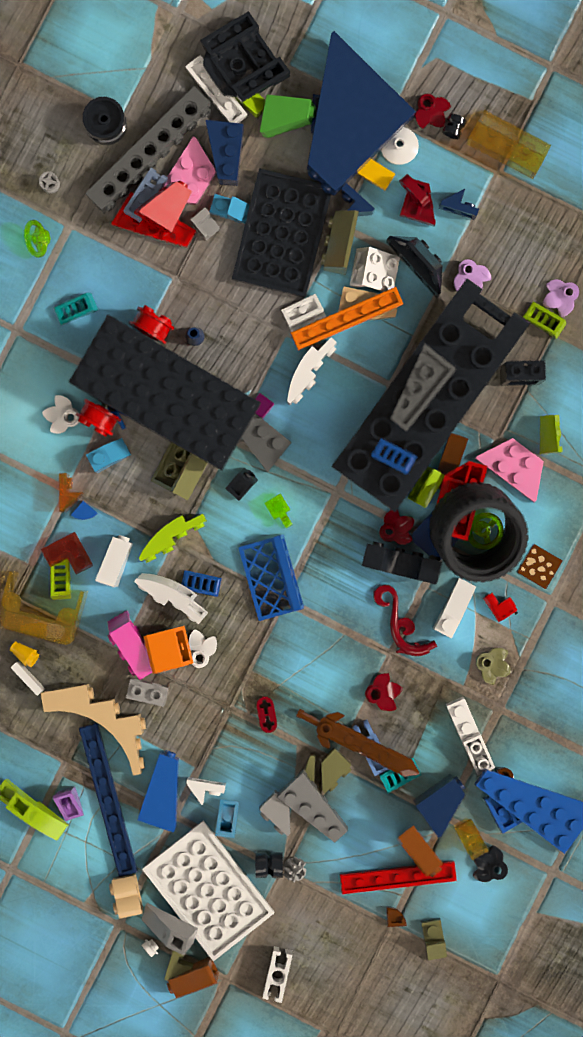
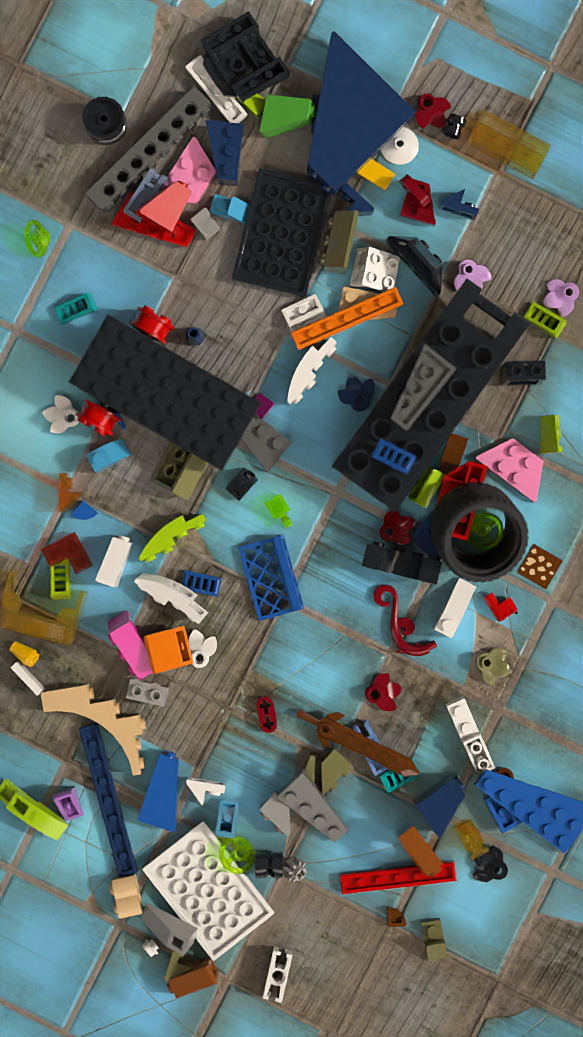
(48, 178): light grey wheel -> none
(244, 851): none -> clear neon green piece
(357, 390): none -> dark blue plate

